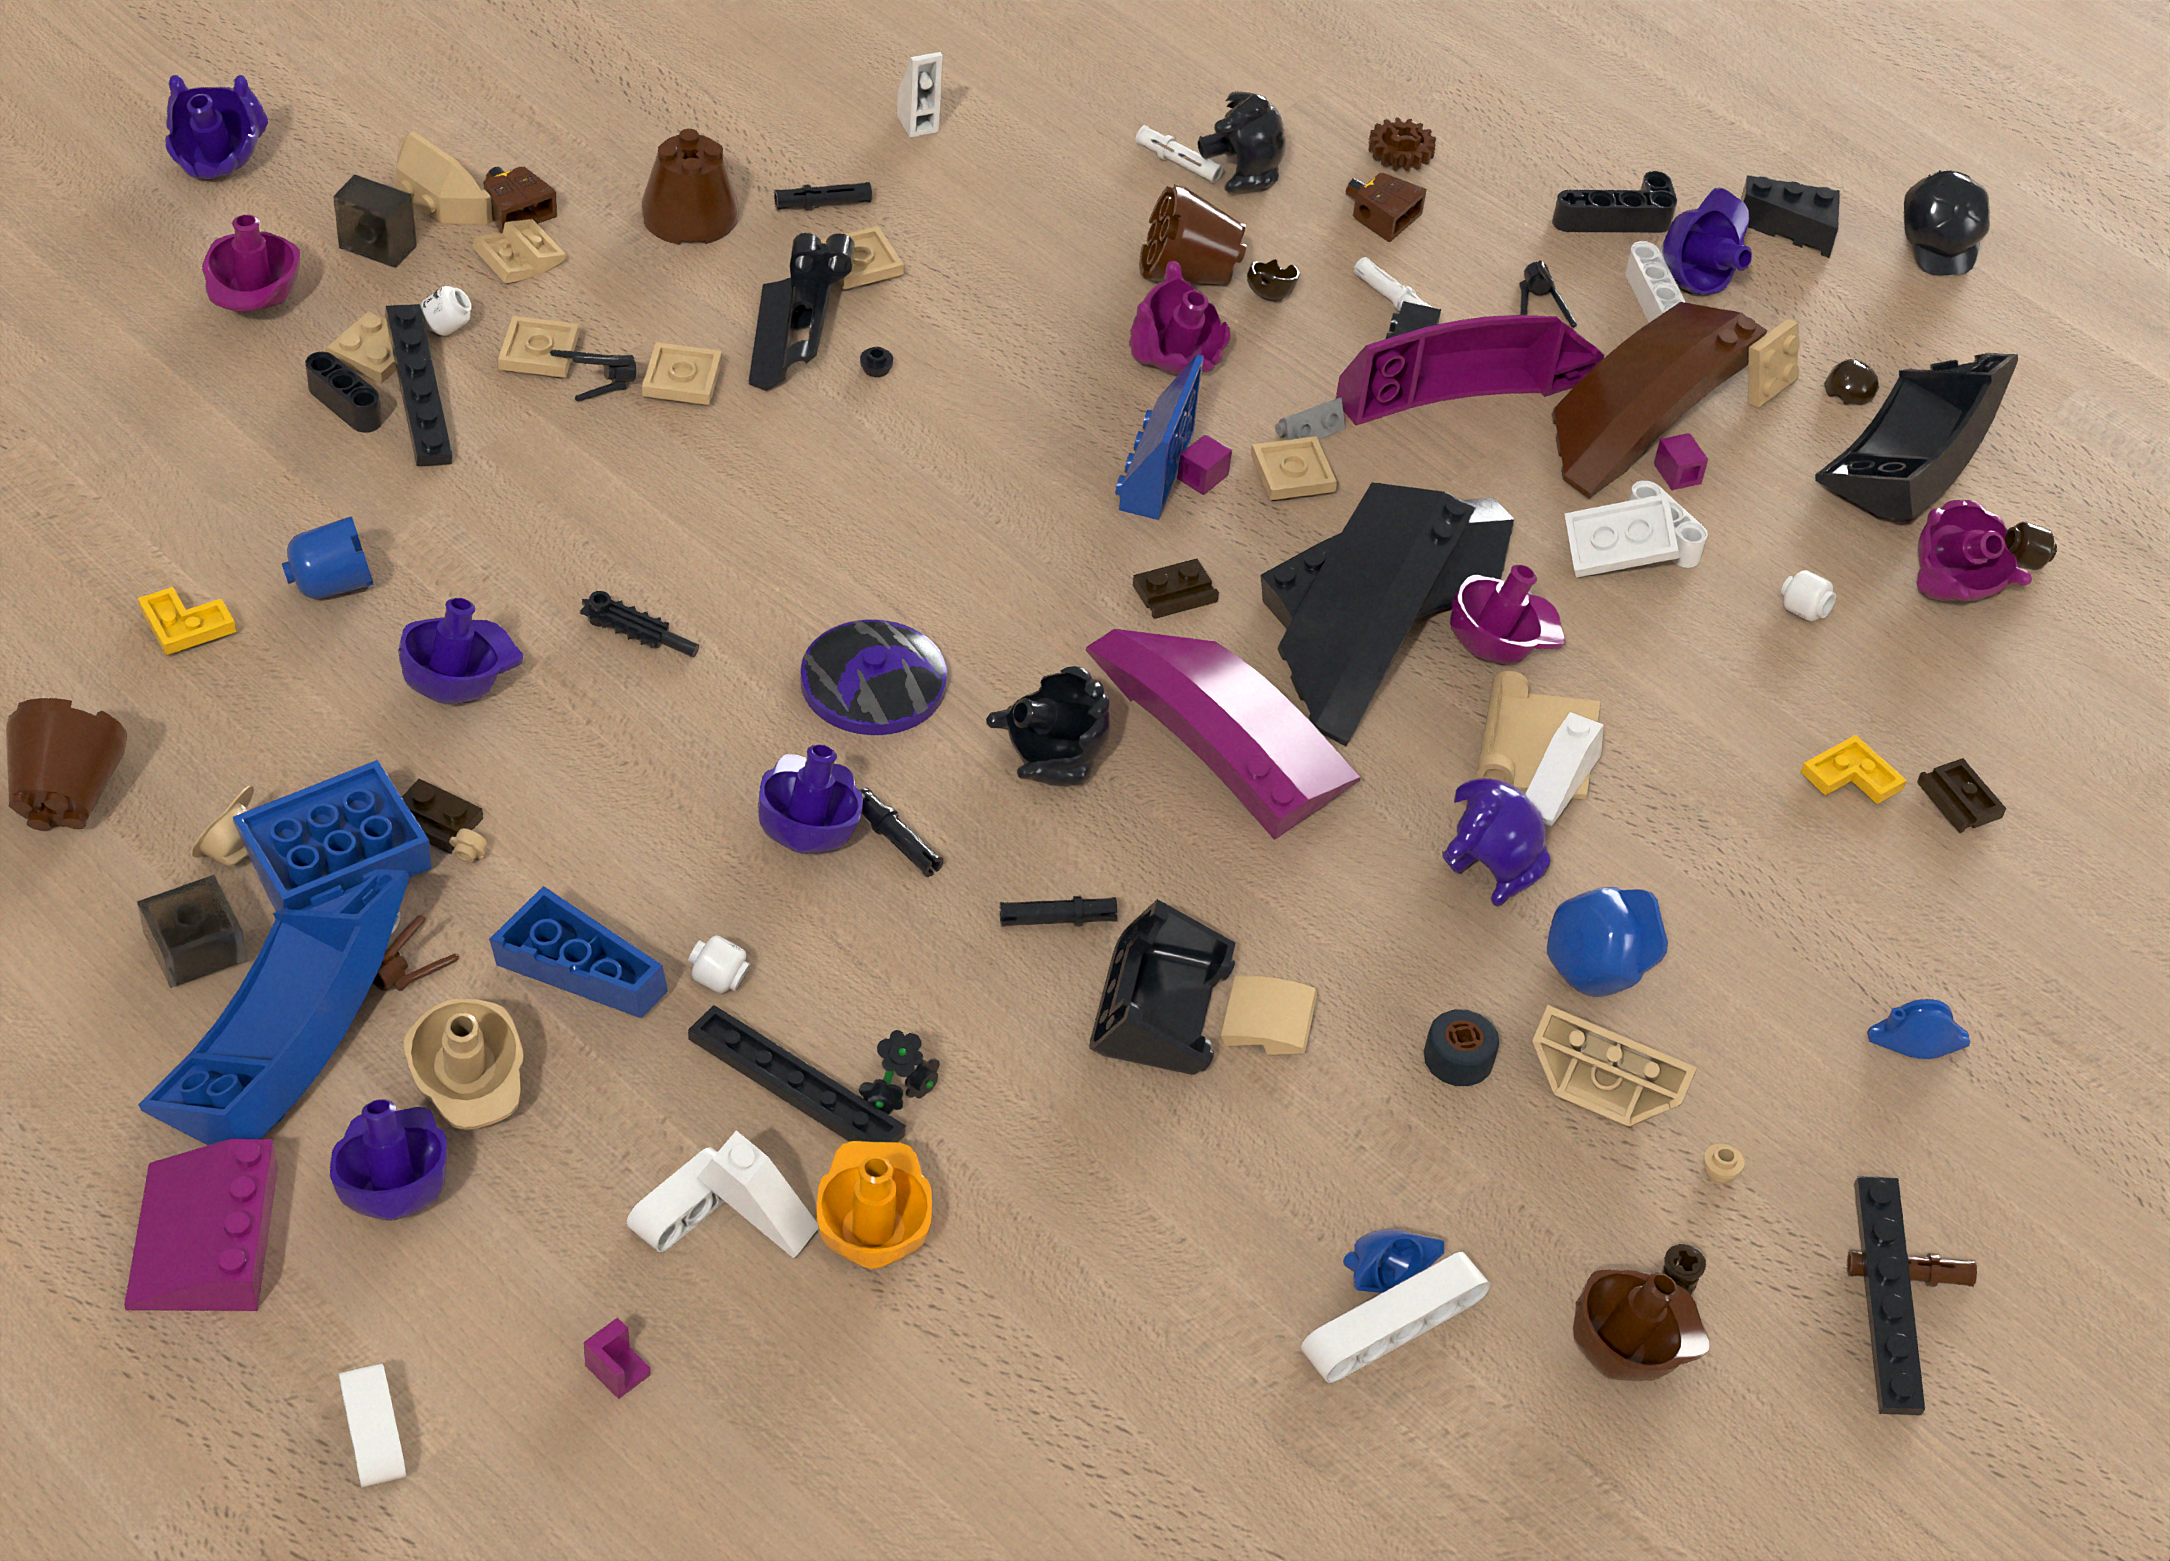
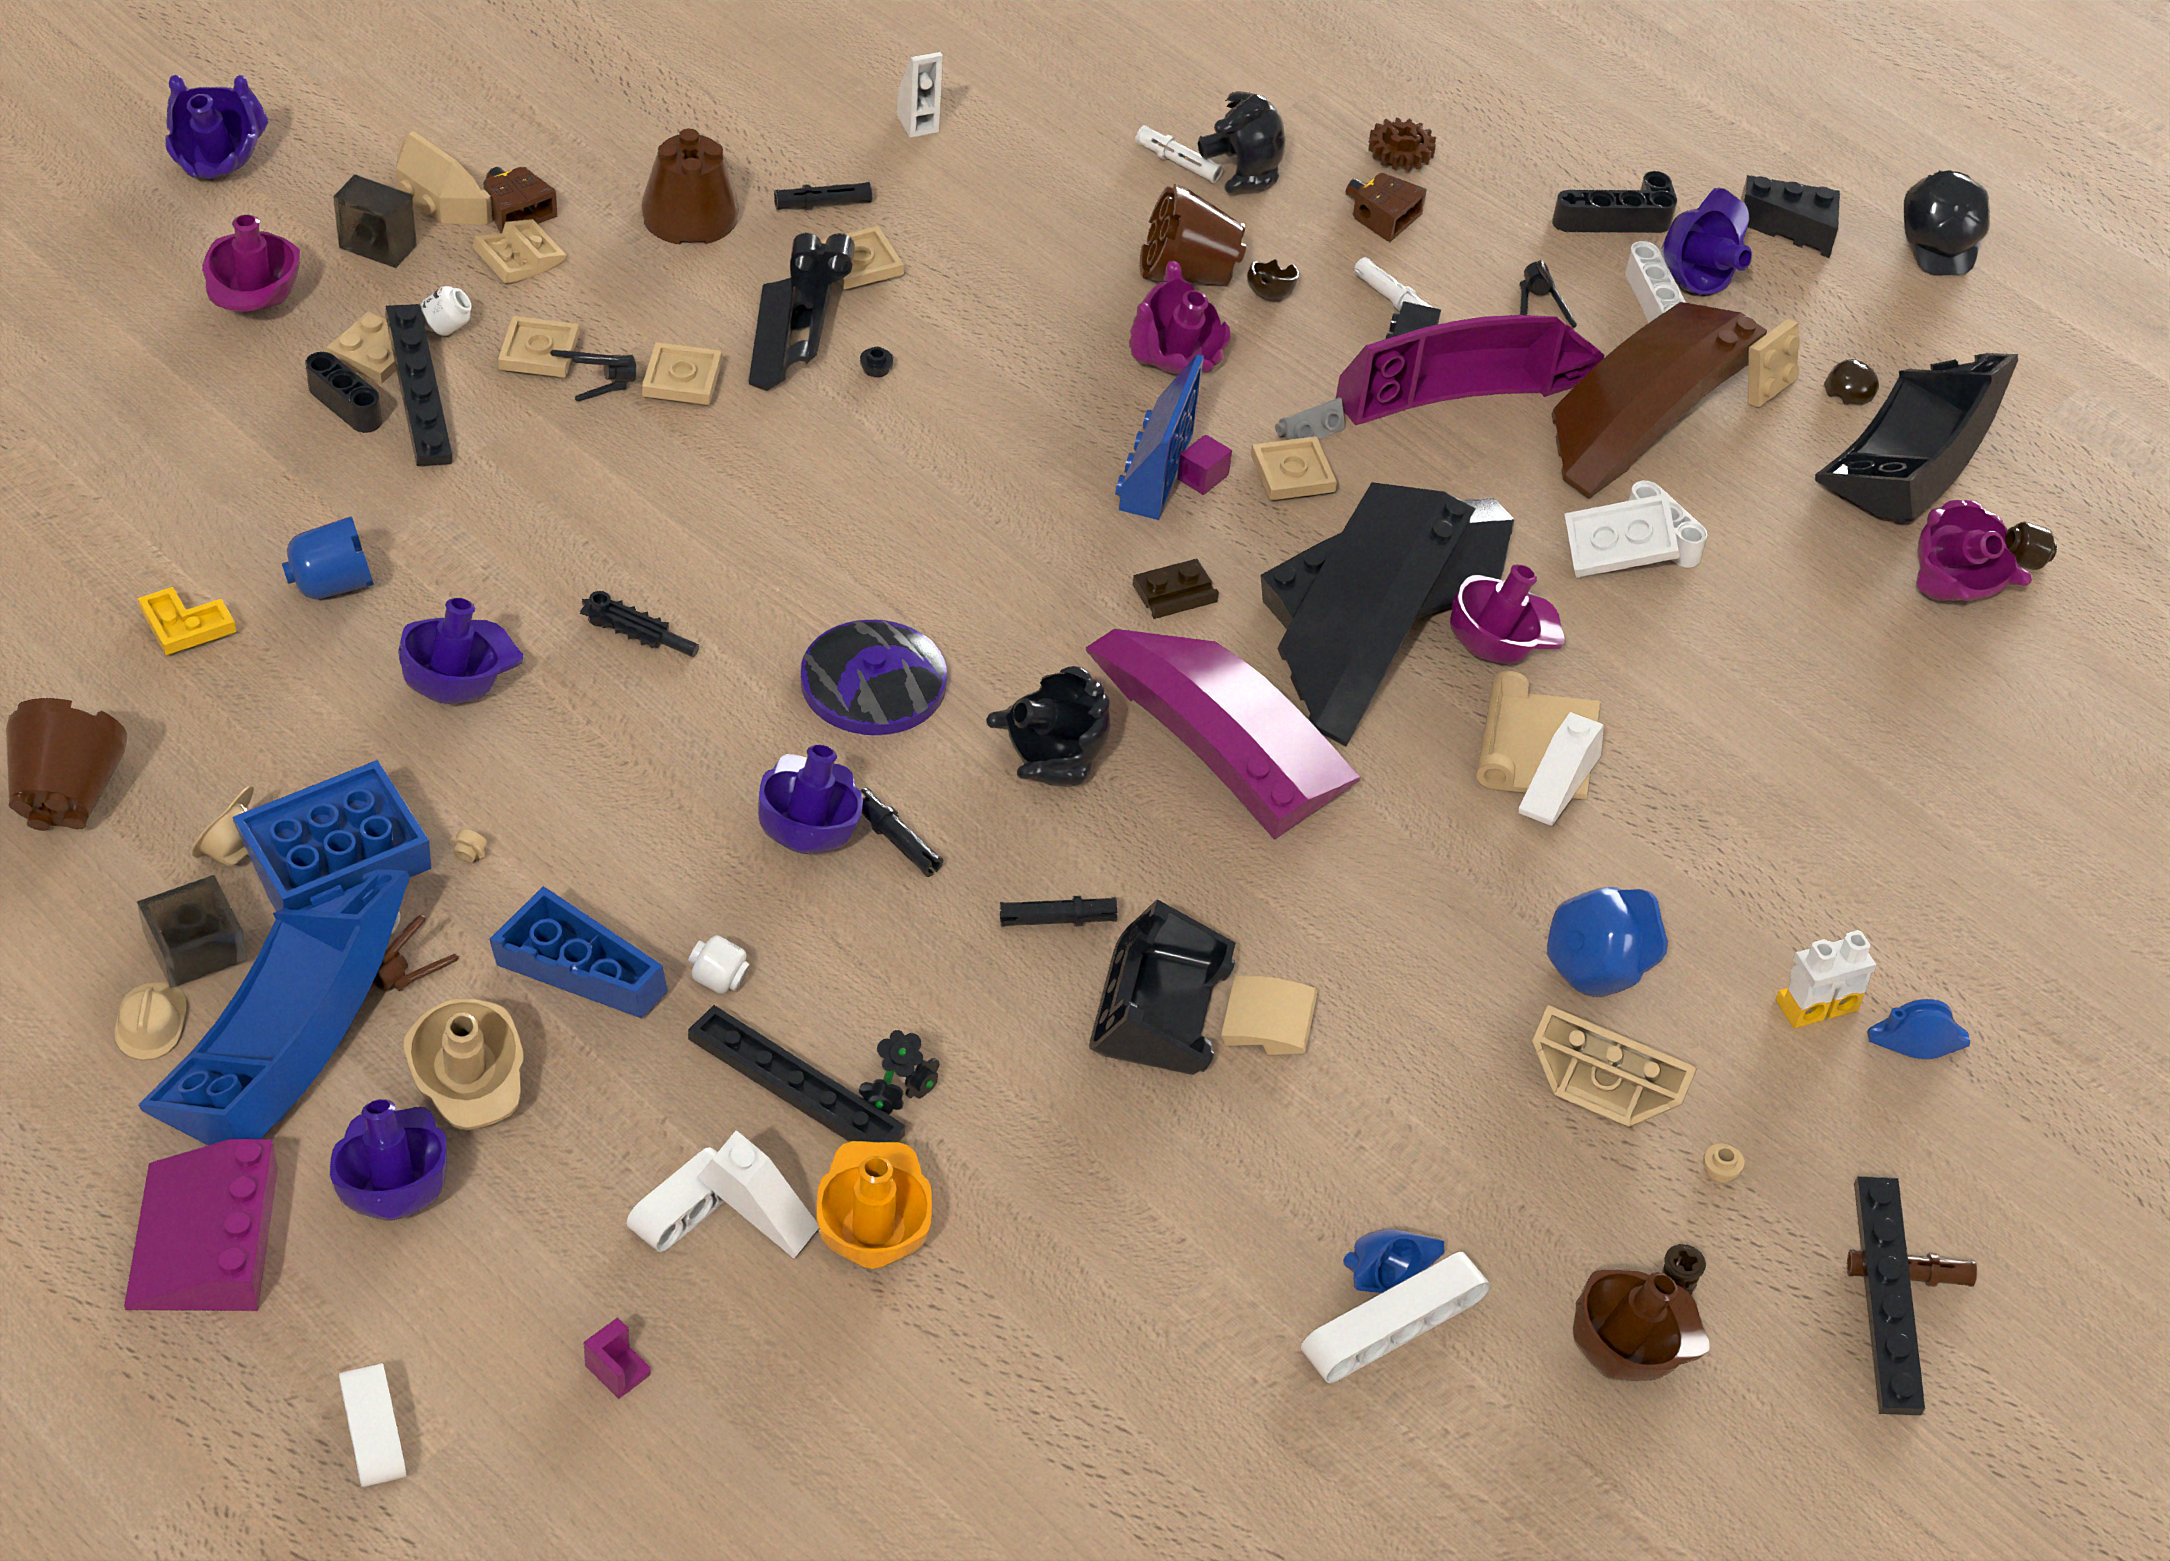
(150, 1021): none -> tan piece
(440, 813): dark brown plate -> none
(1461, 1047): black wheel -> none
(1502, 833): dark purple piece -> none
(1680, 461): magenta panel -> none
(1808, 595): white head -> none
(1825, 978): none -> white hips
(1857, 763): yellow plate -> none
(1961, 795): dark brown plate -> none

